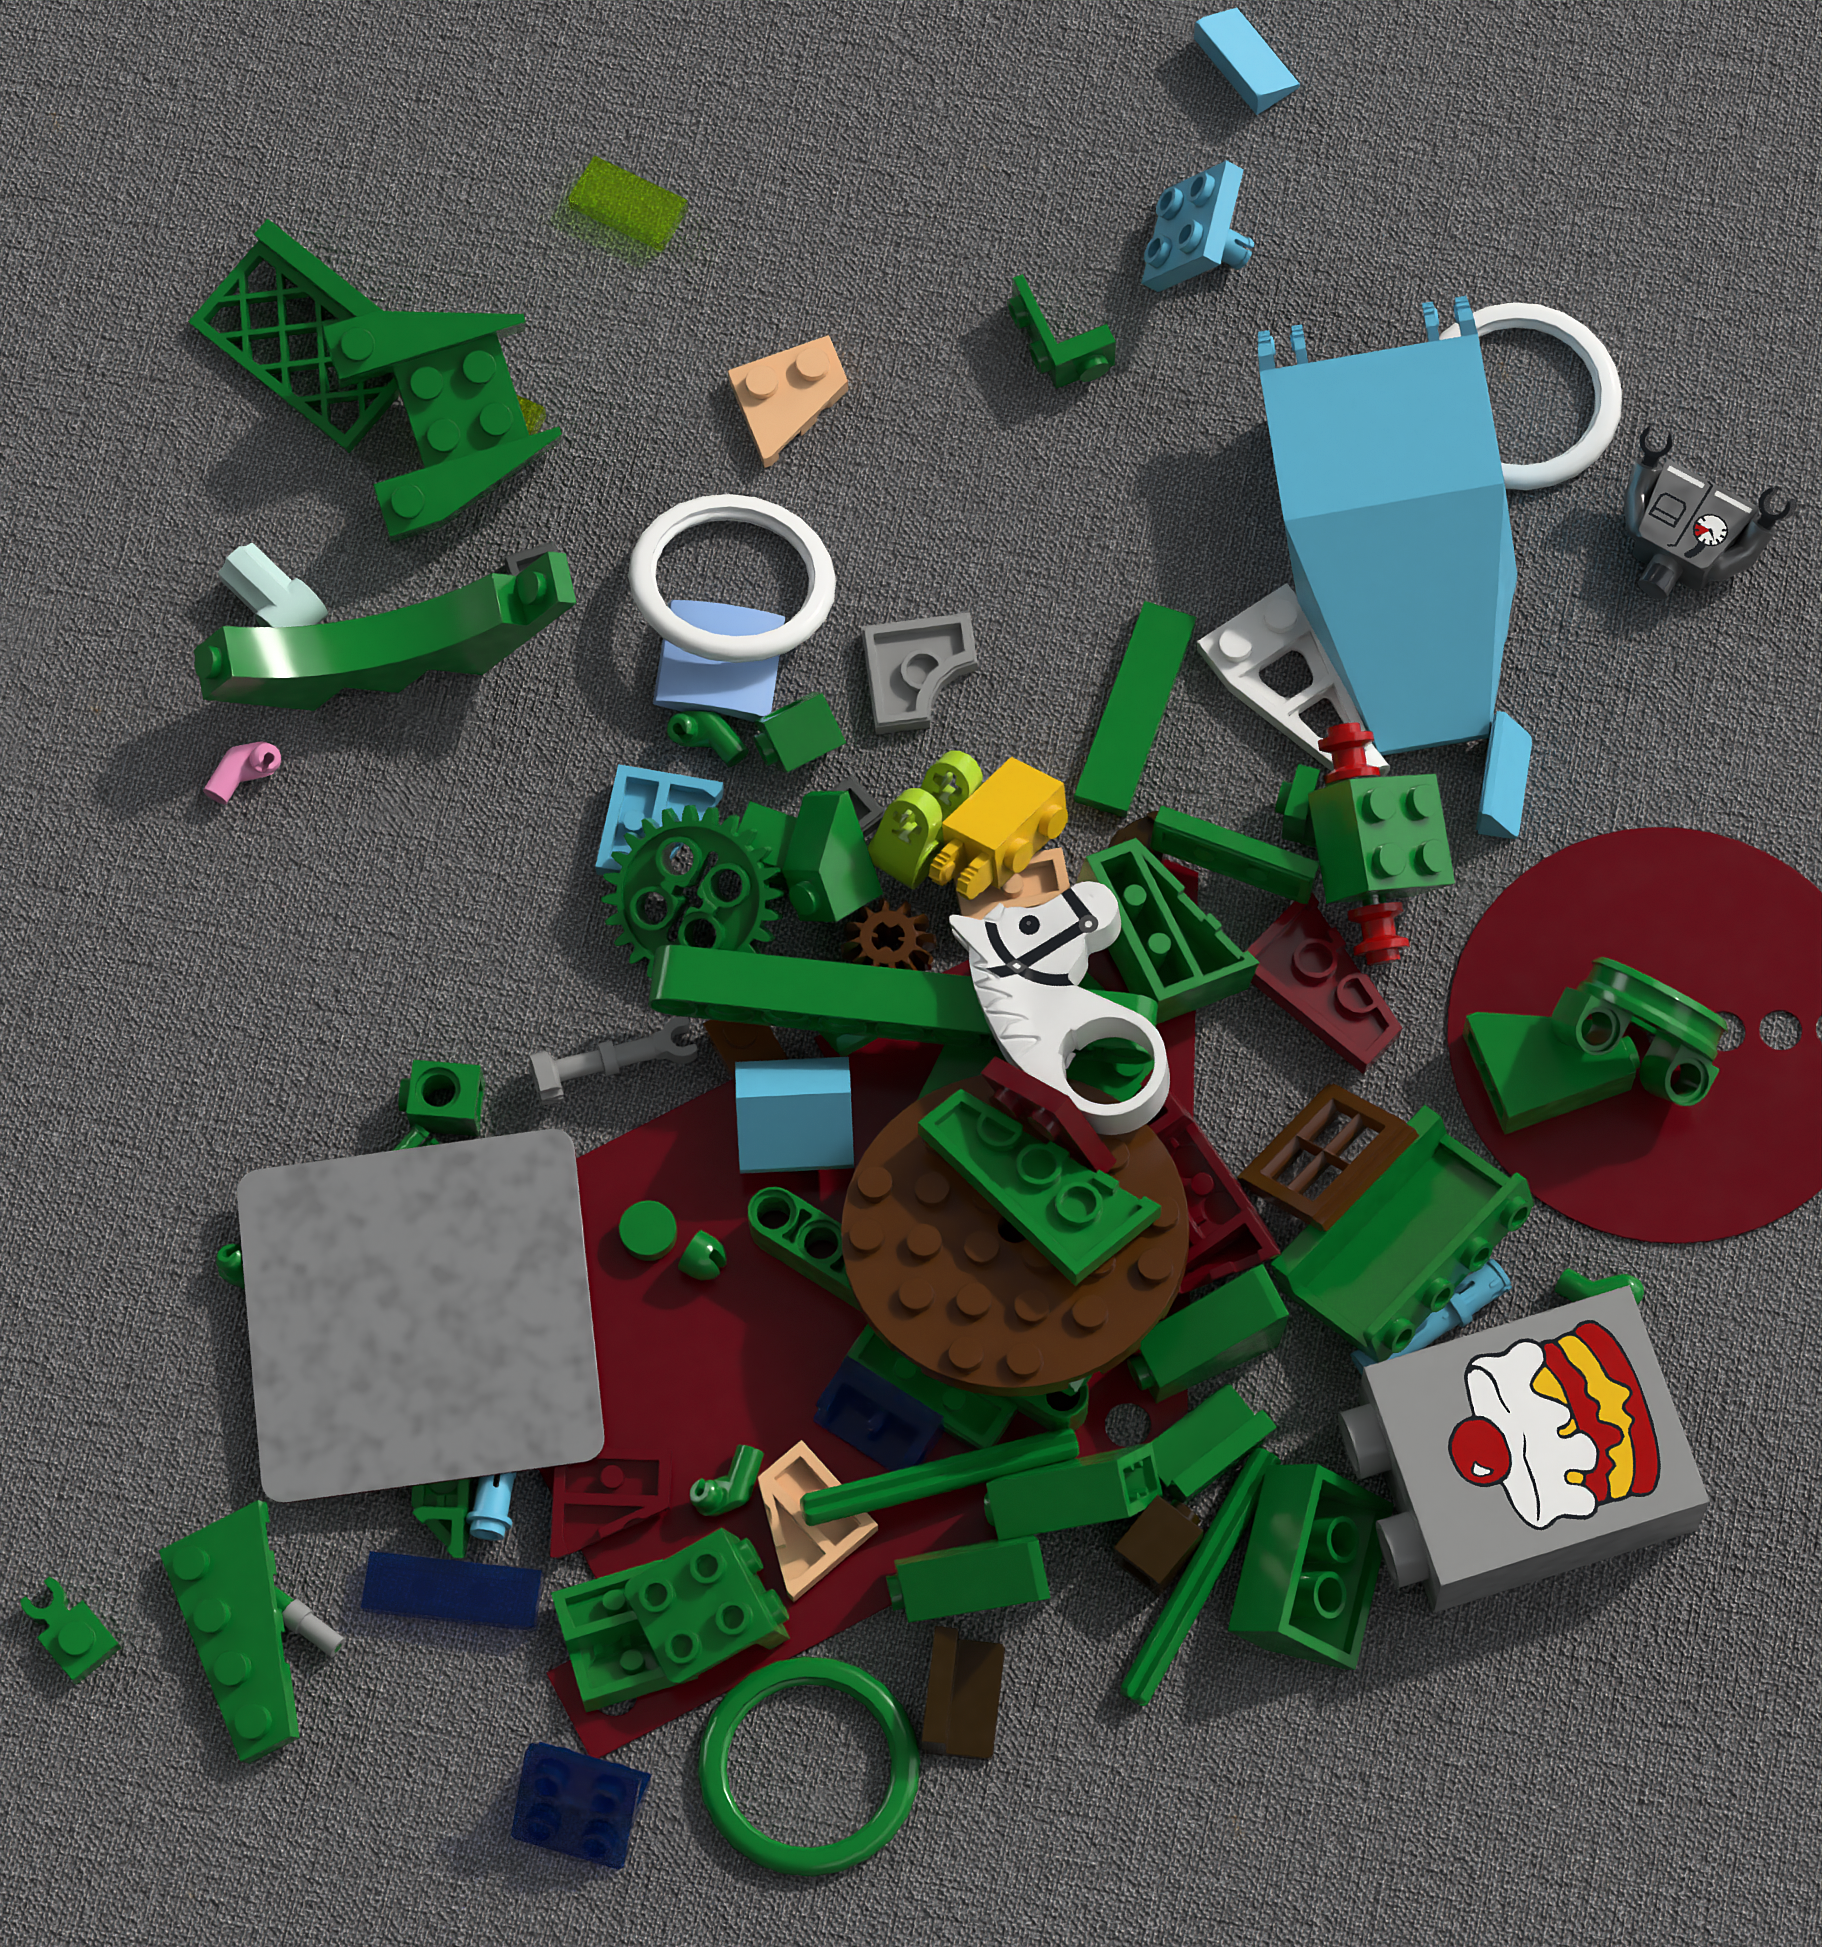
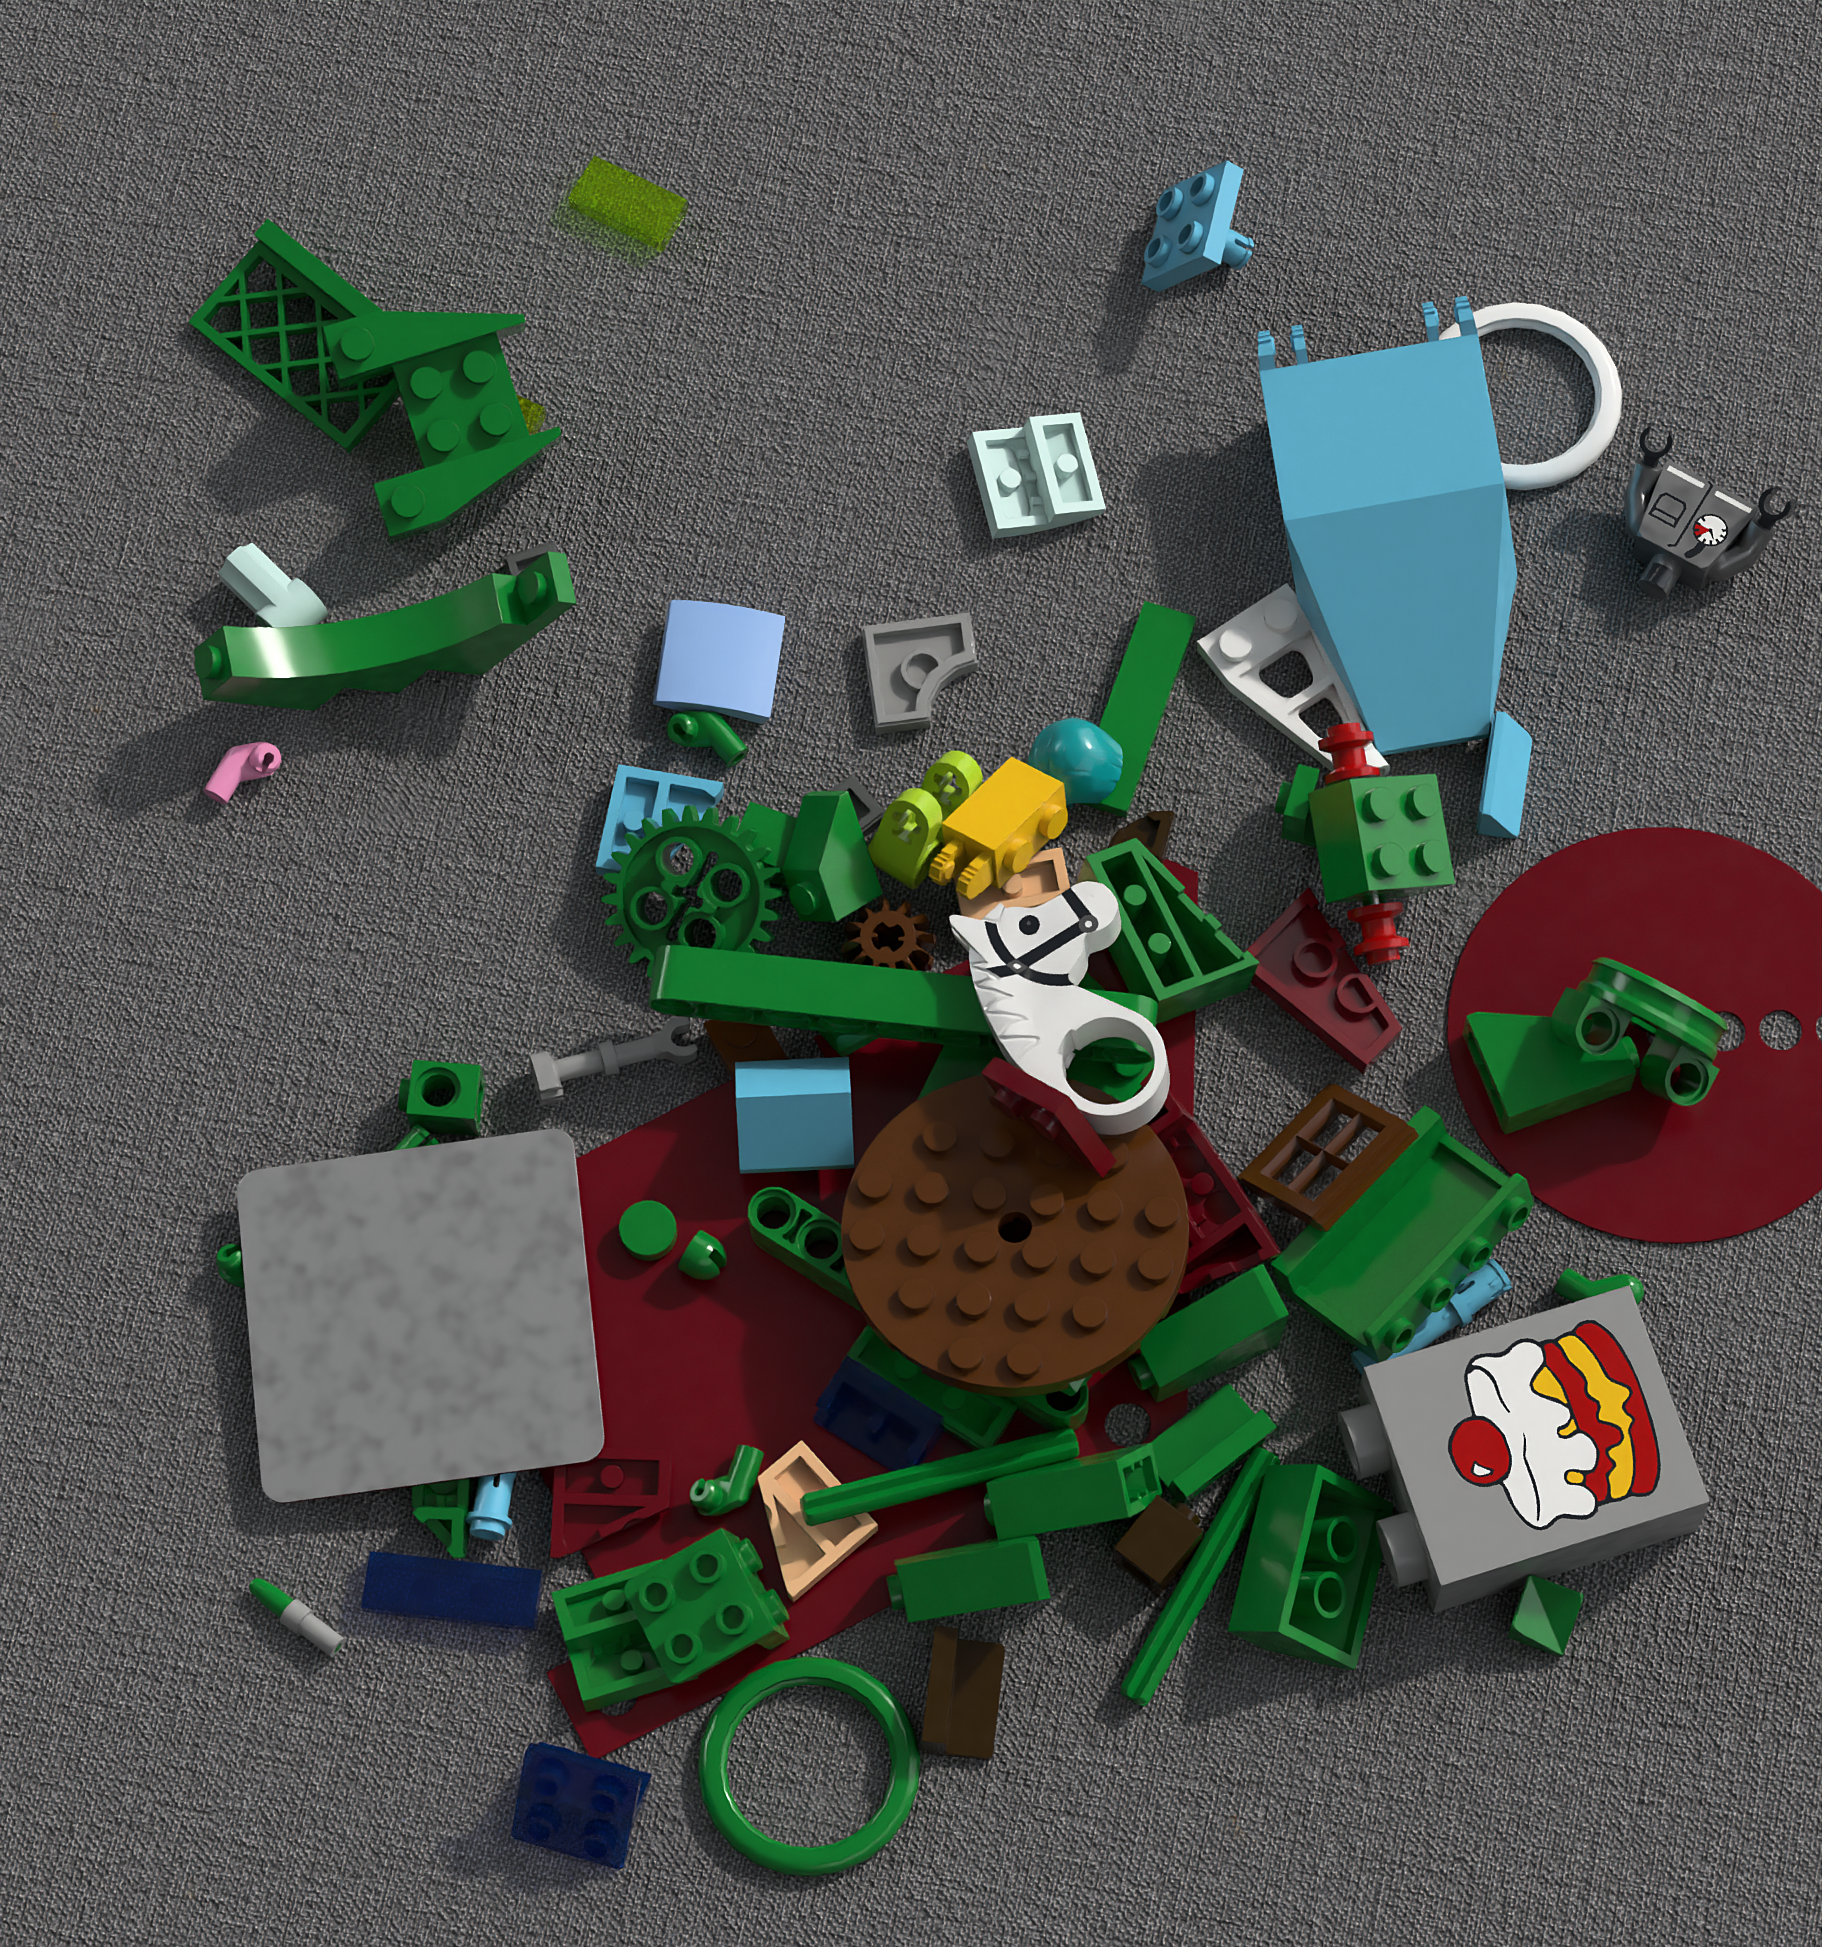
(74, 1636): green plate -> none
(233, 1617): green wing -> none
(725, 647): white wedge -> none
(787, 393): light nougat wing -> none
(797, 733): green brick -> none
(1036, 475): none -> light aqua slope
(1049, 1198): green wing -> none
(1072, 360): green bracket -> none
(1079, 757): none -> teal hair
(1234, 855): green tile -> none
(1244, 59): medium azure slope -> none
(1545, 1615): none -> green slope

